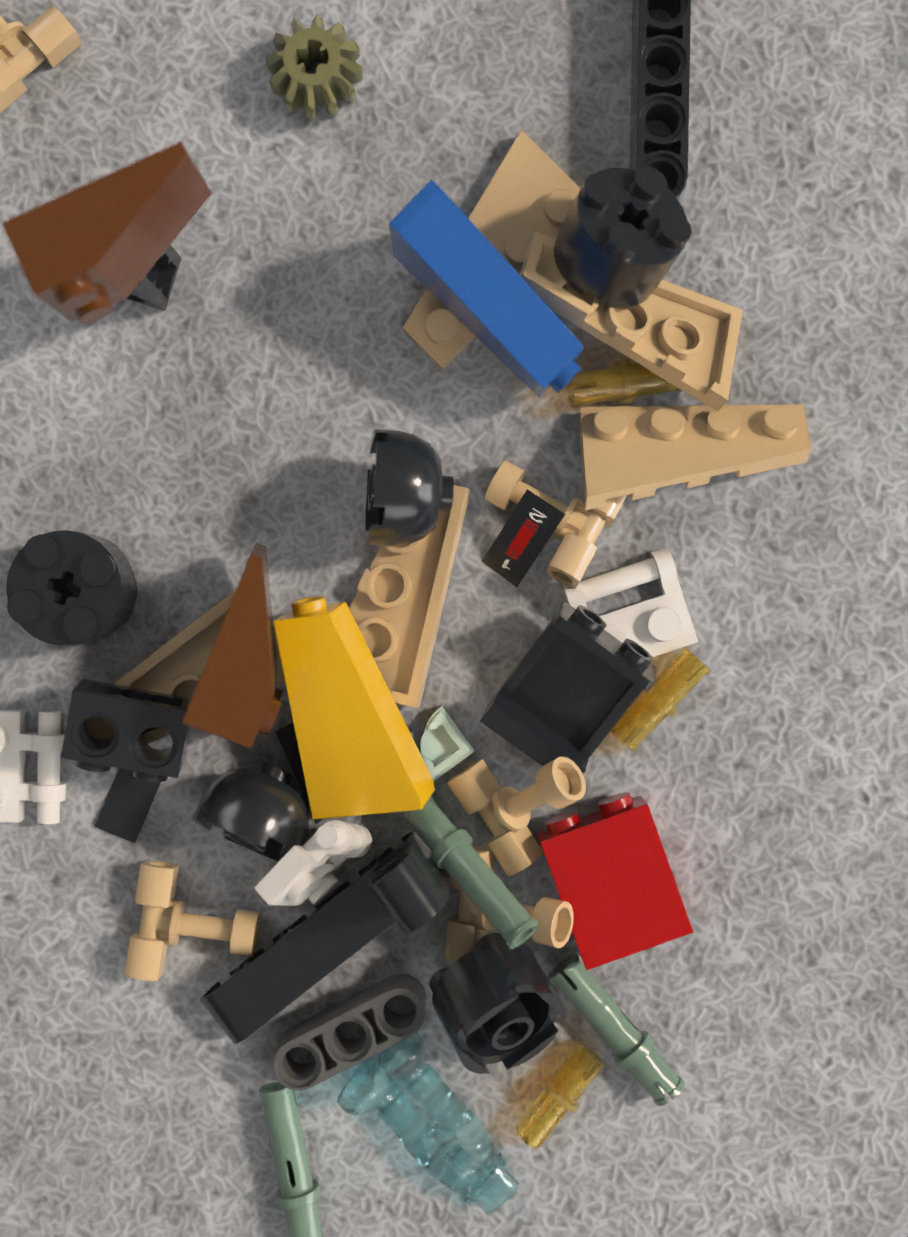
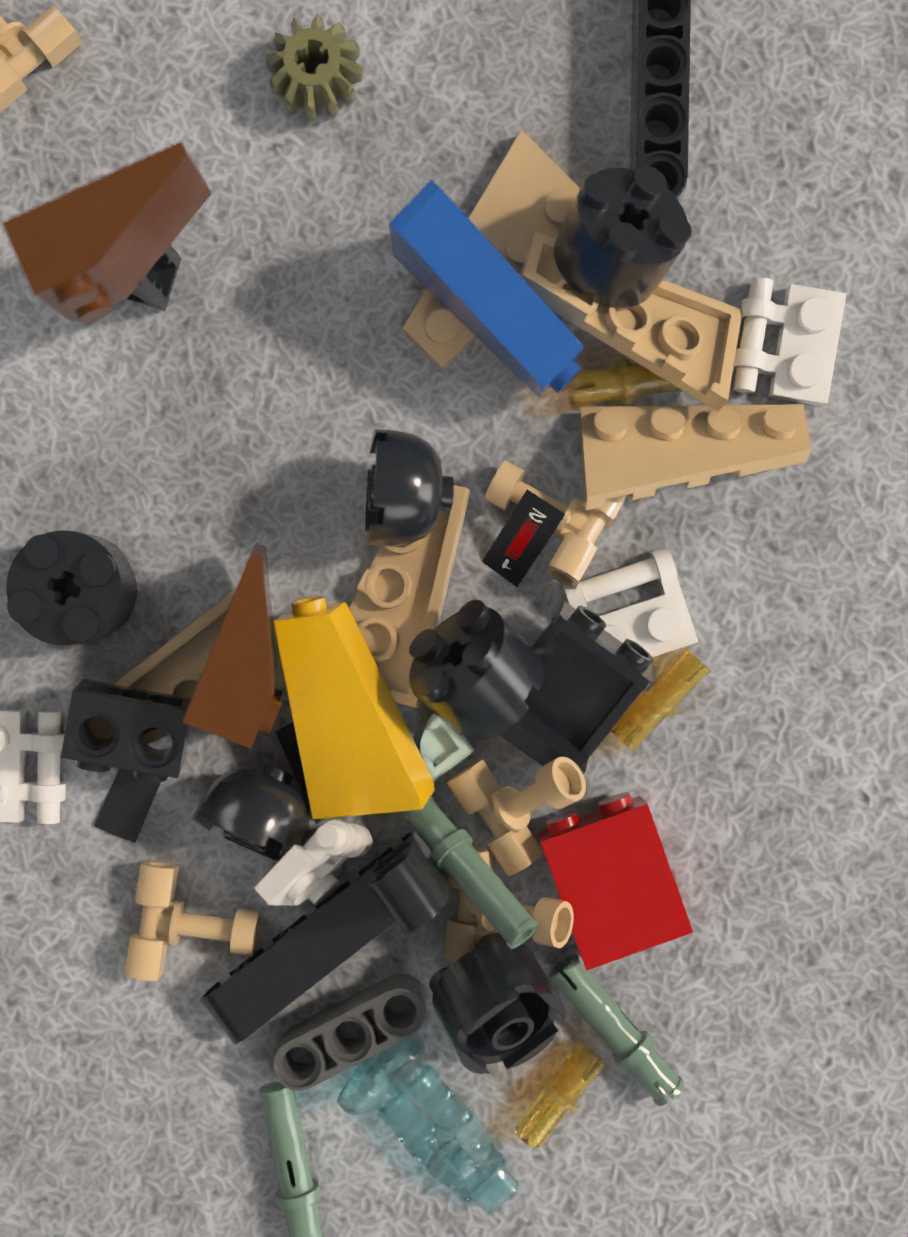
(474, 671): none -> black brick
(805, 343): none -> white plate

